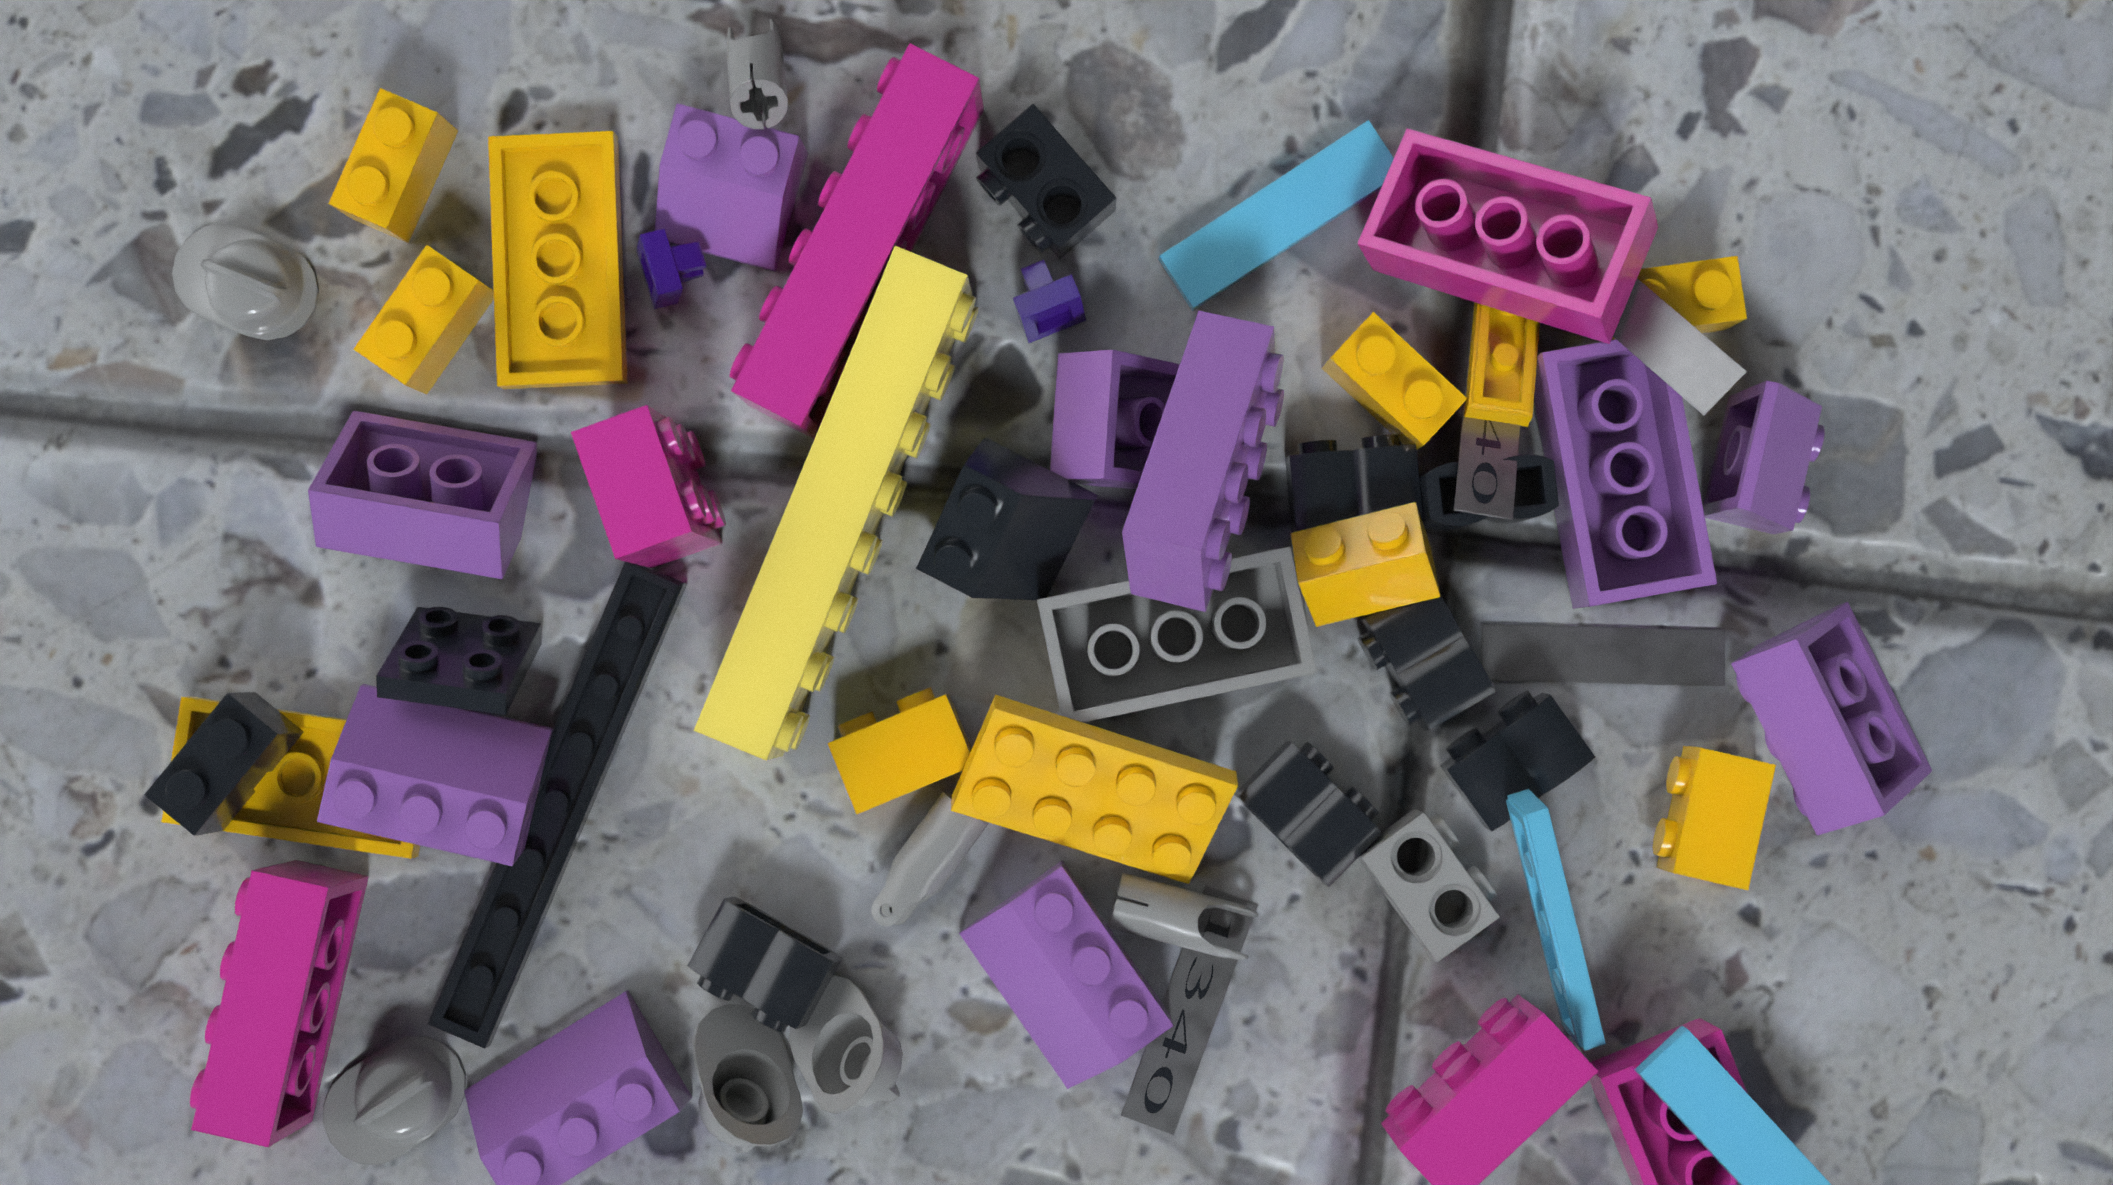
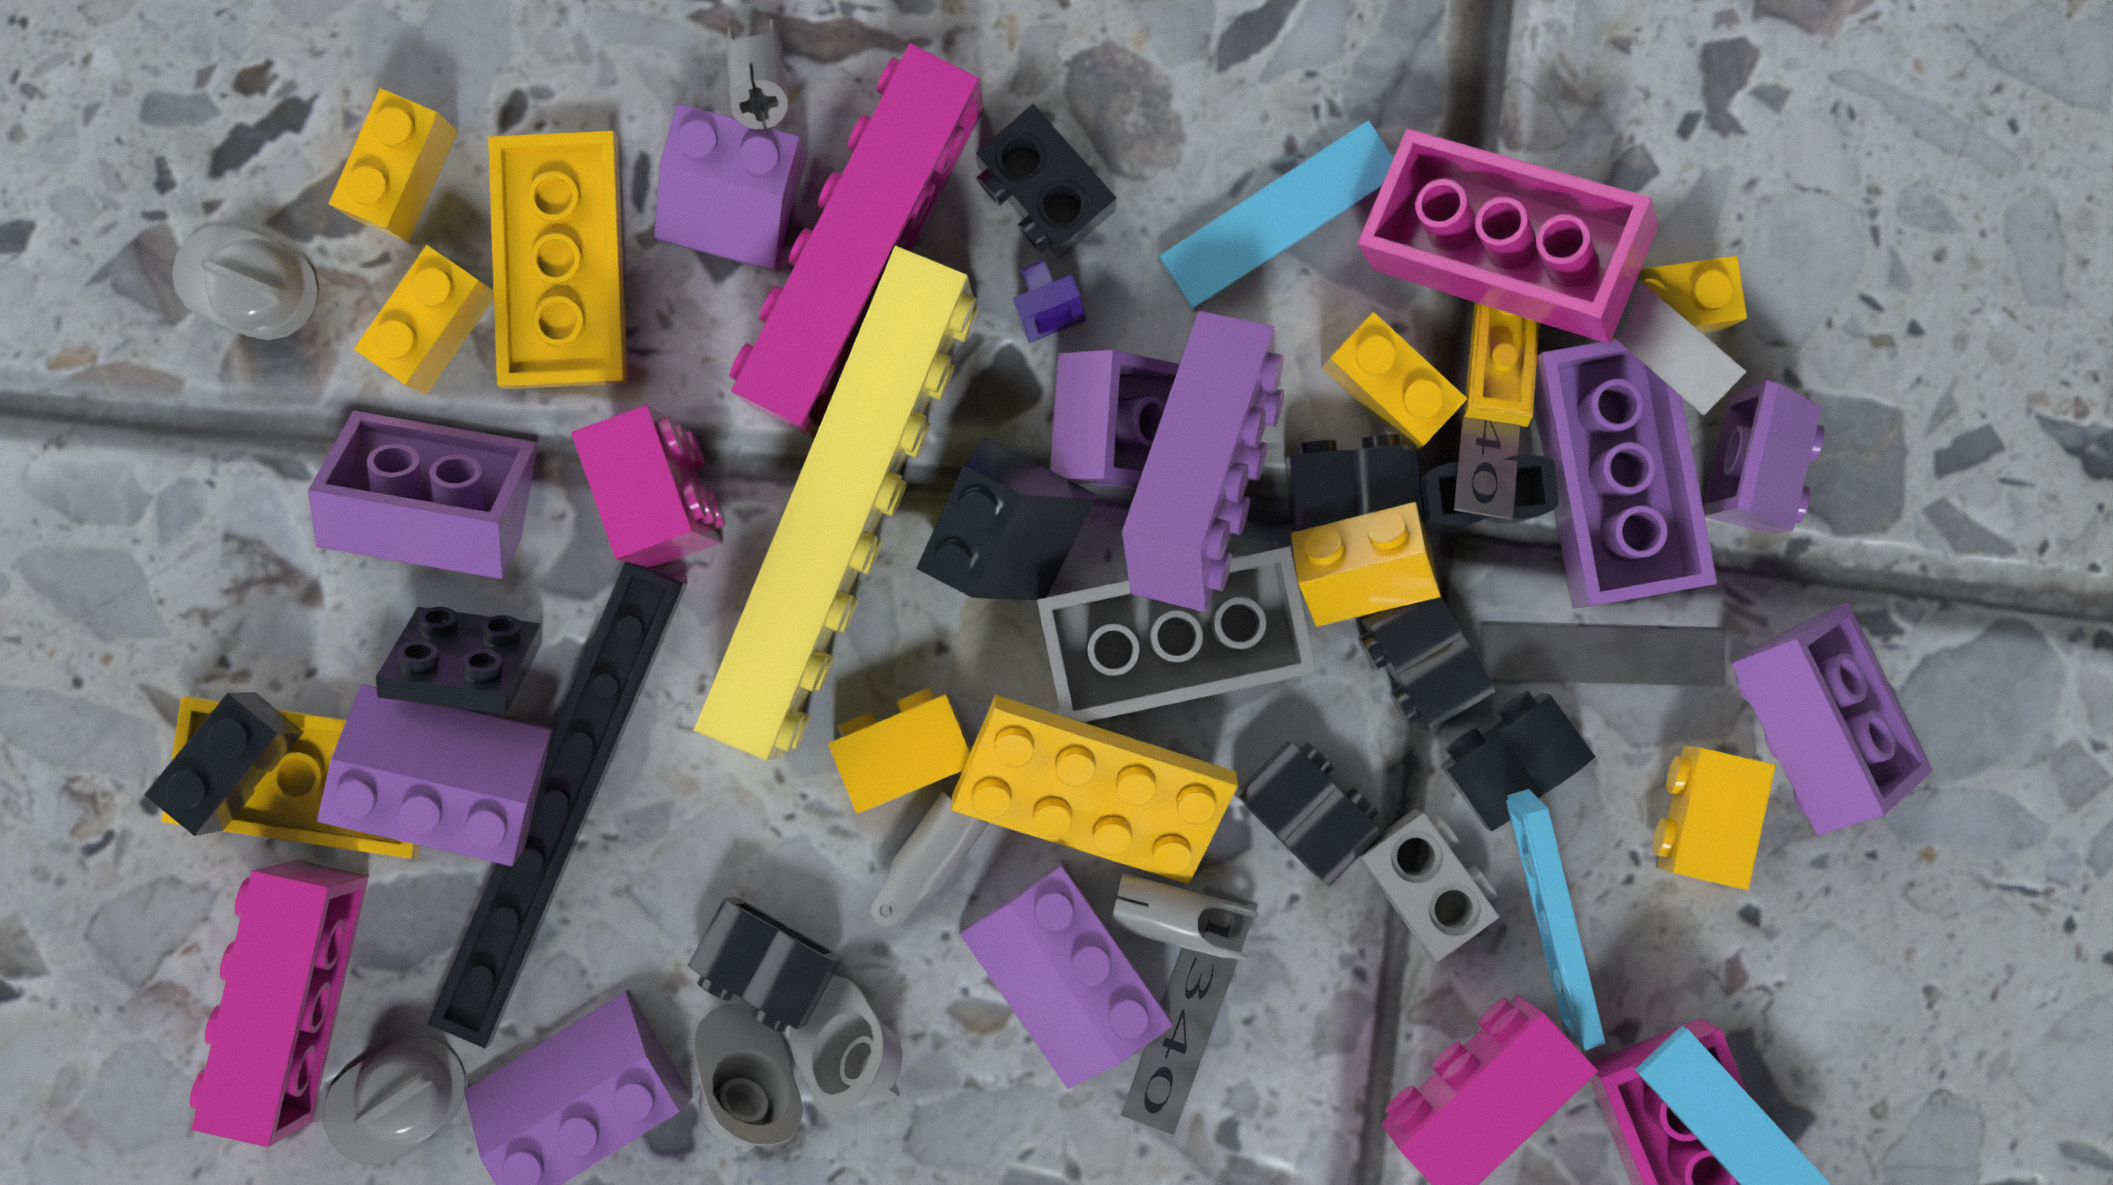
(668, 266): dark purple tile -> none

